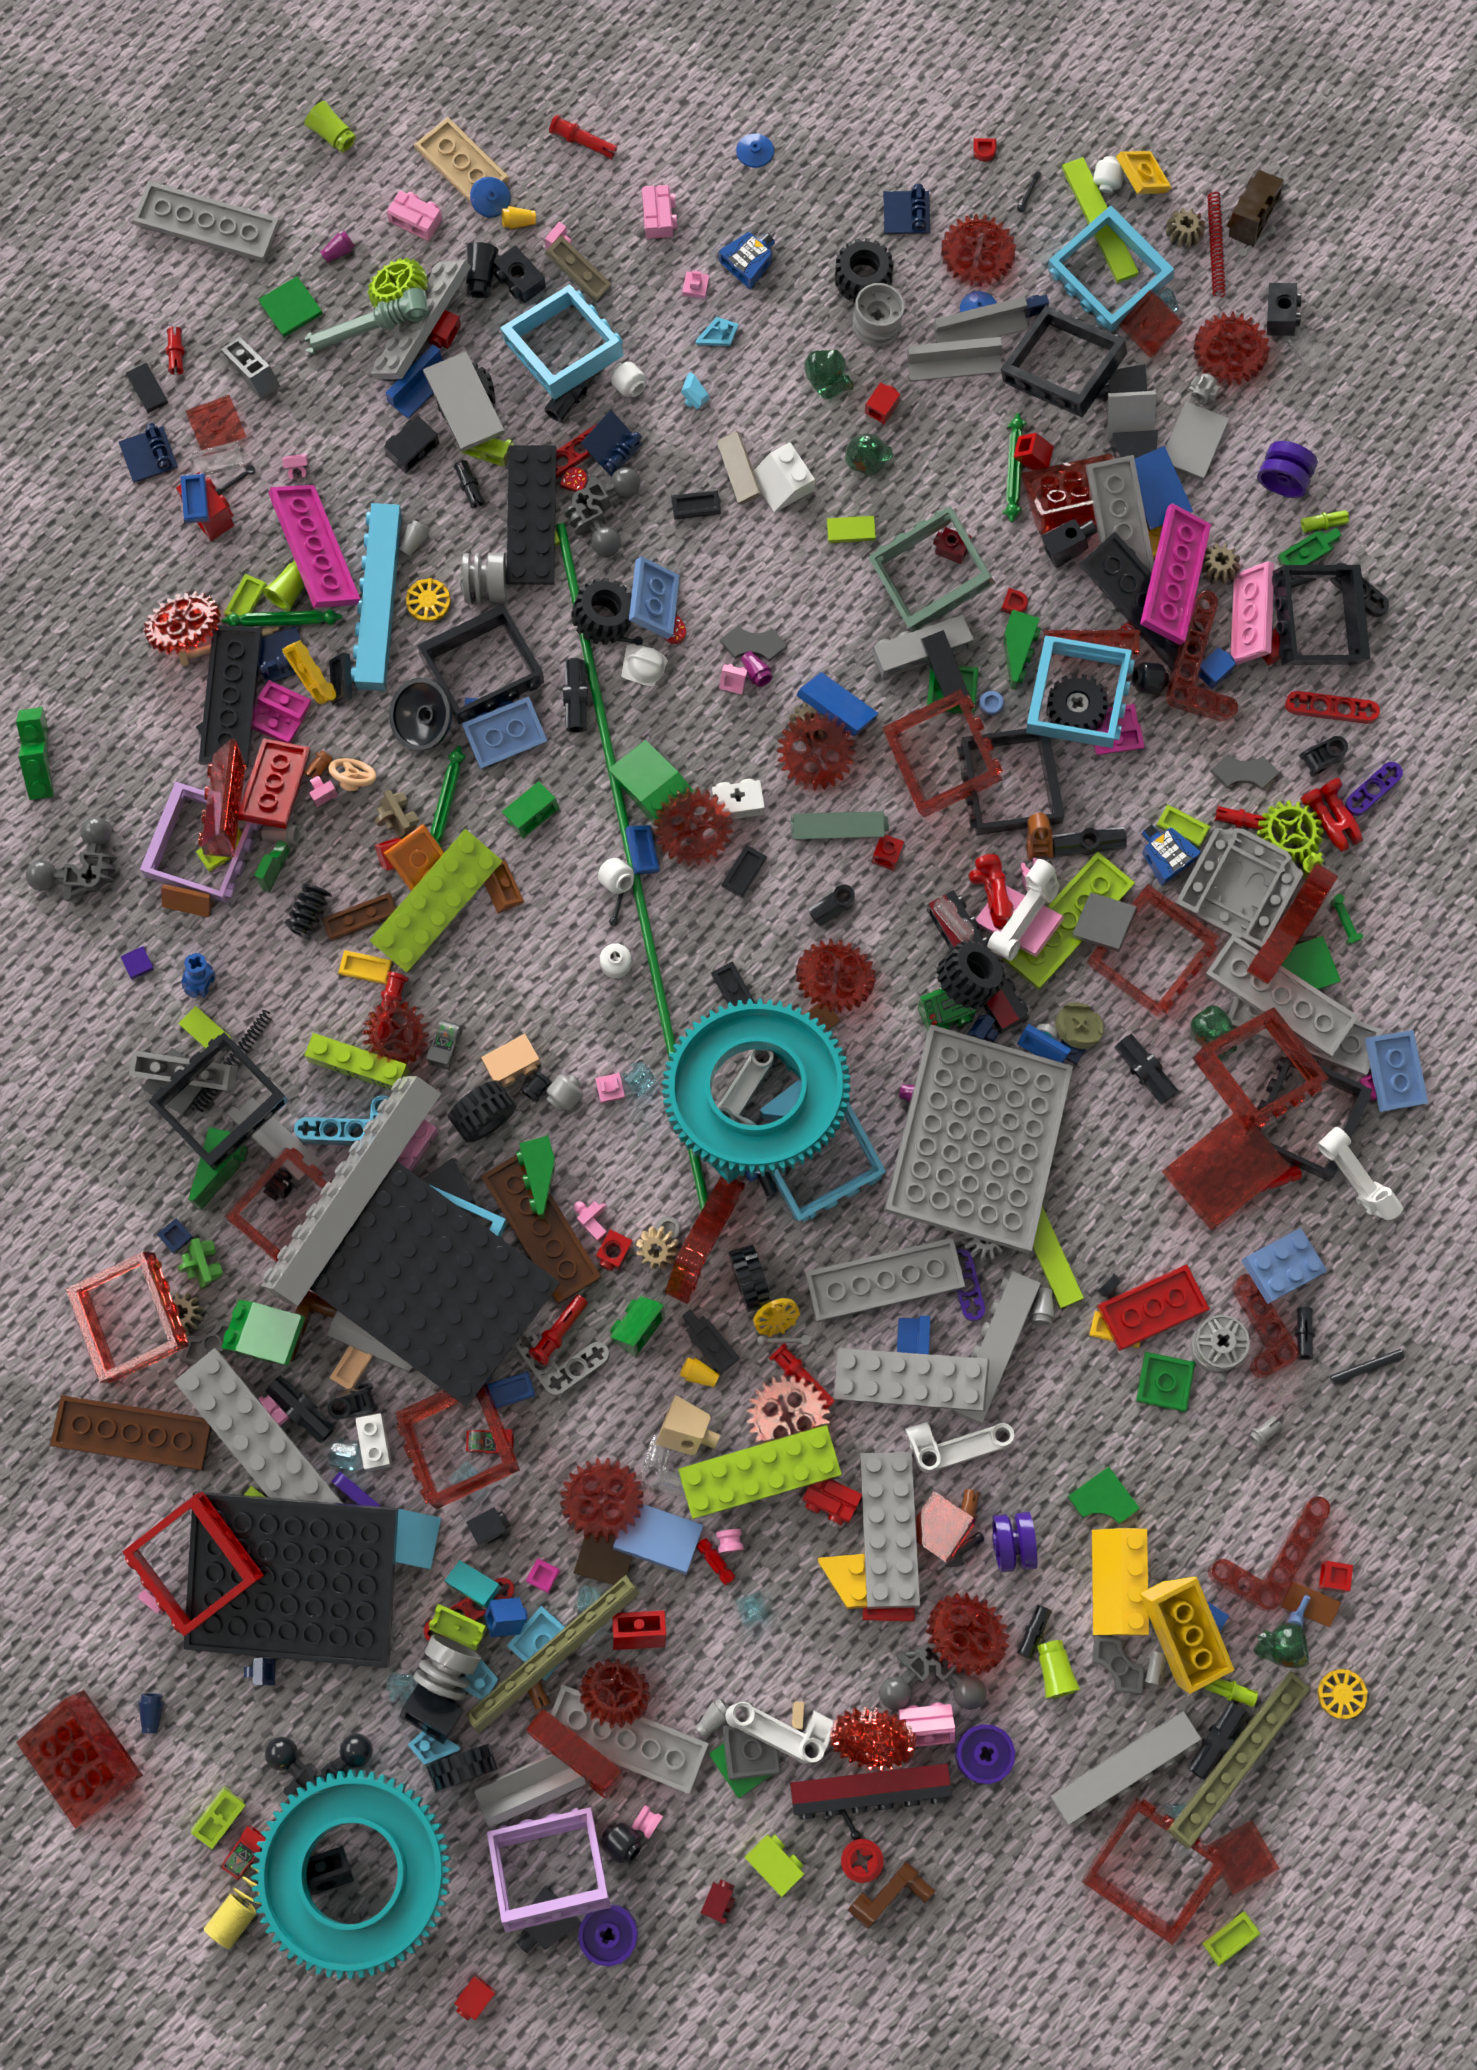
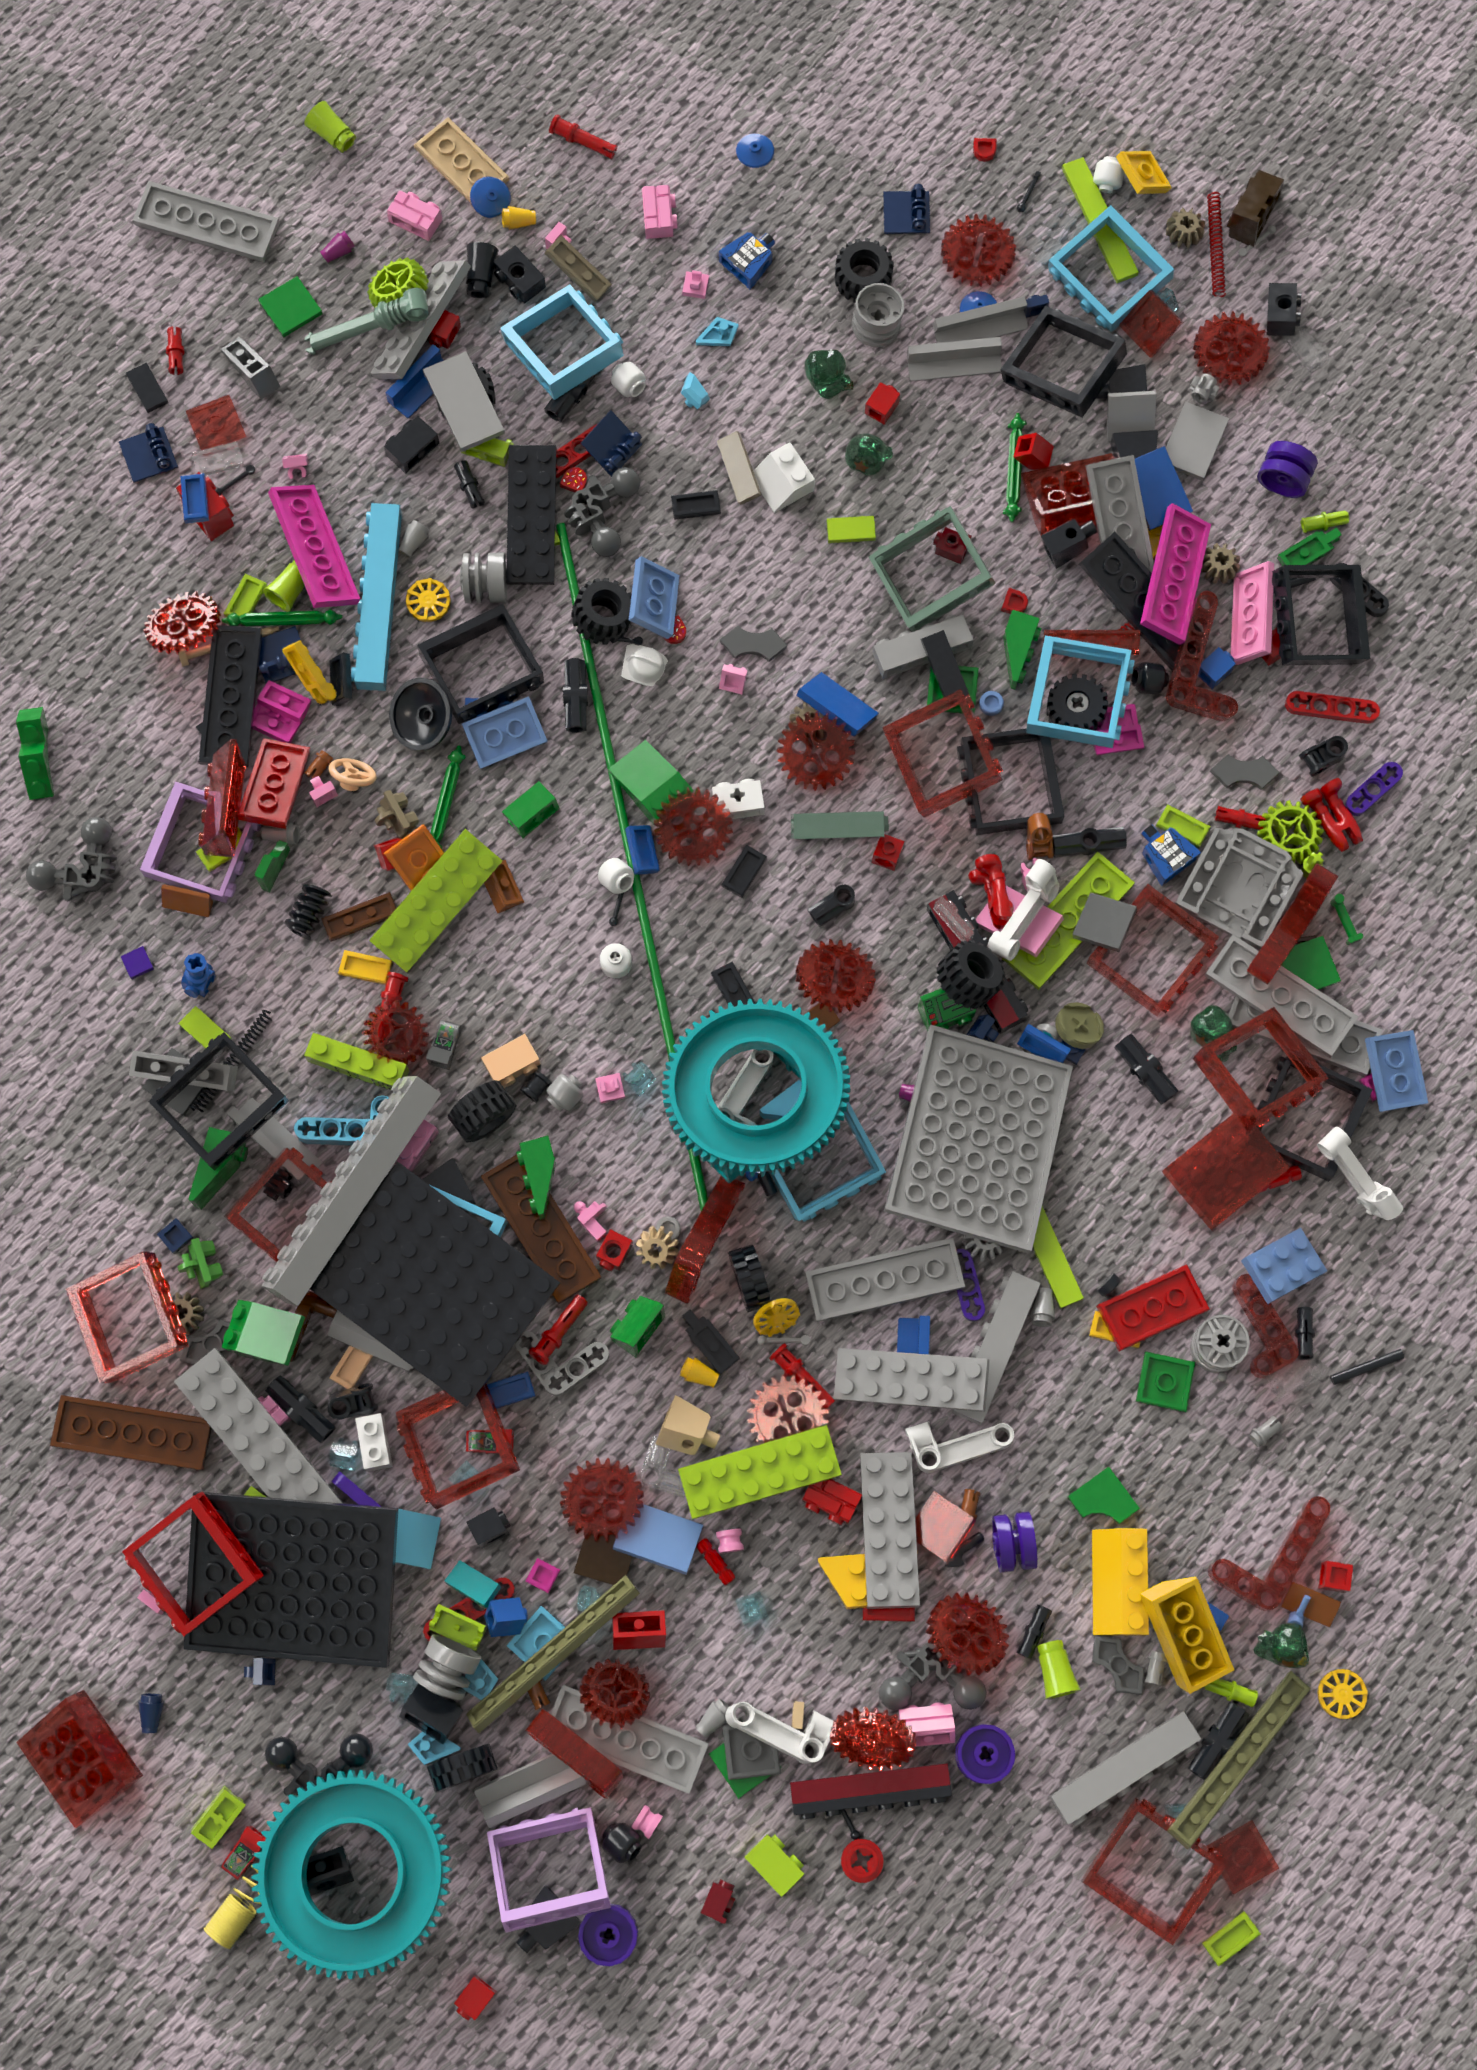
(757, 670): magenta cone -> none
(868, 1910): reddish brown beam -> none

